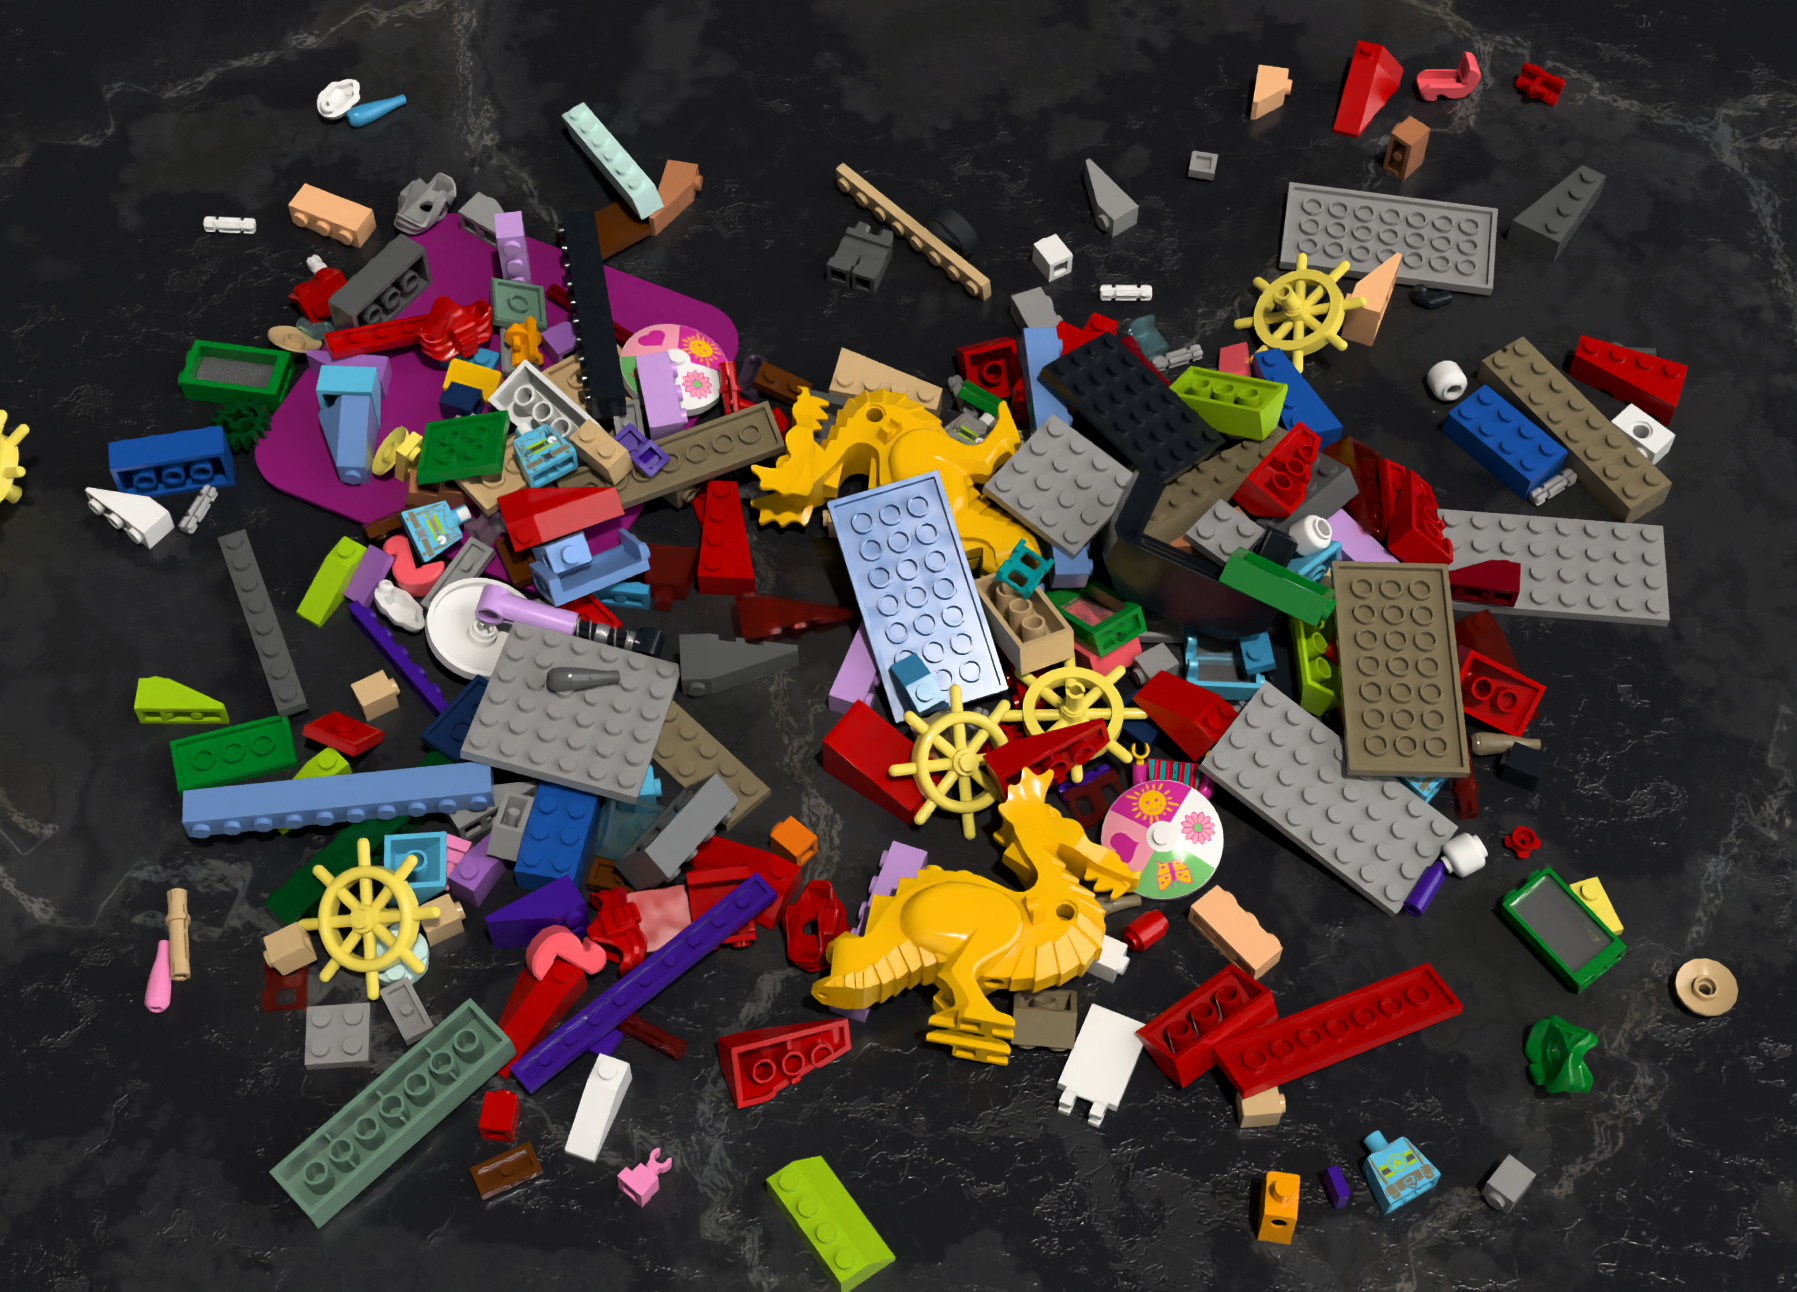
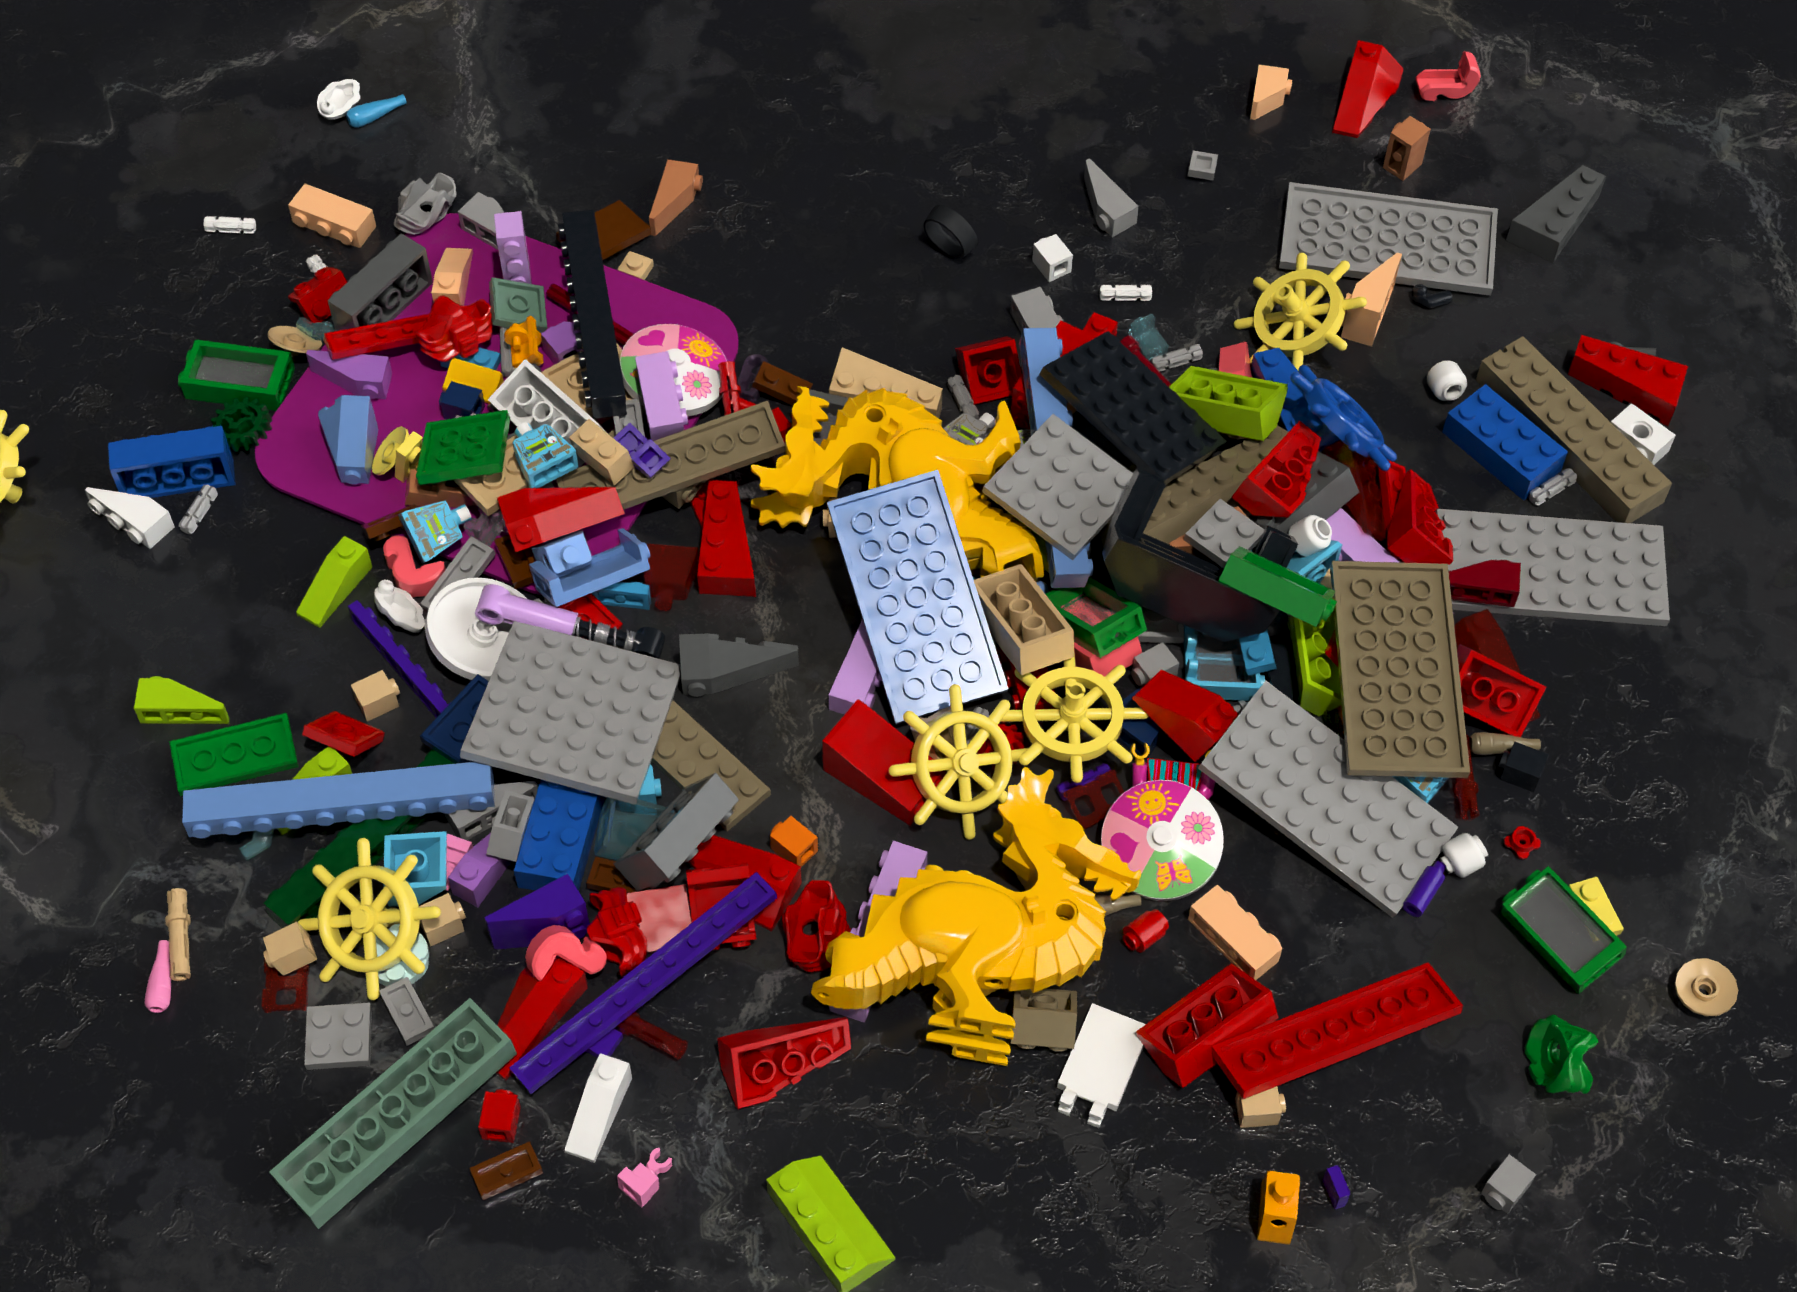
(259, 843): none -> clear light blue arm
(263, 624): dark grey plate -> none
(349, 380): medium azure slope -> none
(369, 573): medium lavender tile -> none
(453, 275): none -> light nougat slope
(574, 677): dark grey piece -> none
(613, 161): light aqua brick -> none
(636, 265): none -> tan plate
(766, 613): clear red wedge -> none
(861, 257): dark grey hips -> none
(915, 233): tan plate -> none
(918, 685): dark azure slope -> none
(980, 398): green tile -> none
(1014, 564): teal piece -> none
(1049, 750): red wedge -> none
(1112, 960): white brick -> none
(1342, 418): none -> blue piece
(1396, 1171): medium azure torso -> none
(1540, 84): red hips -> none

